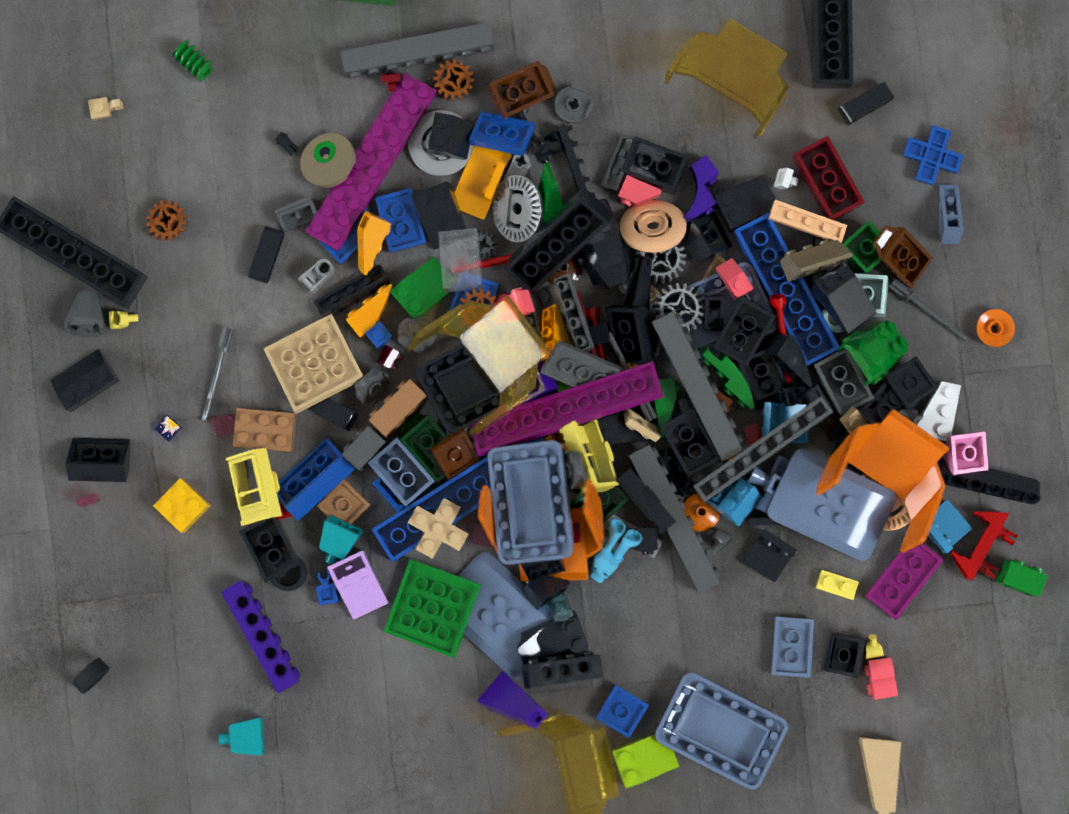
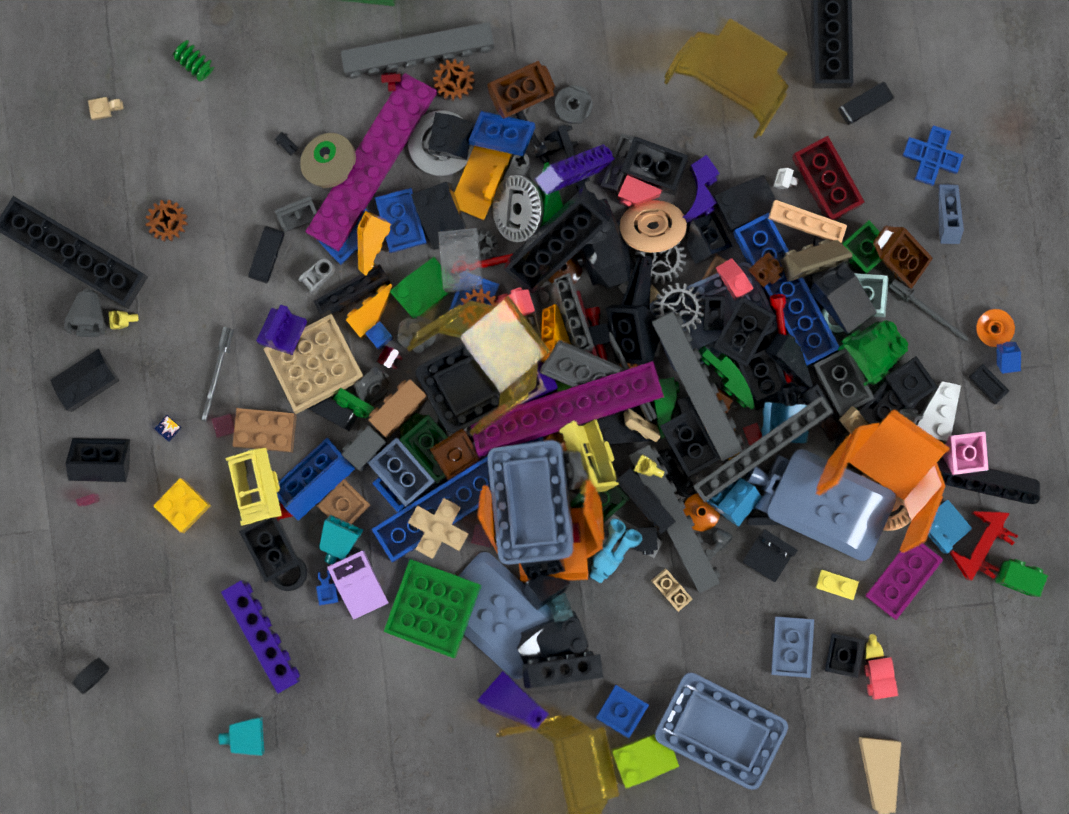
(281, 330): none -> dark purple bracket
(355, 404): none -> green plate
(575, 169): none -> dark purple brick
(648, 467): none -> light yellow piece
(671, 589): none -> tan slope
(766, 270): none -> reddish brown brick
(988, 383): none -> black tile
(1008, 357): none -> blue brick

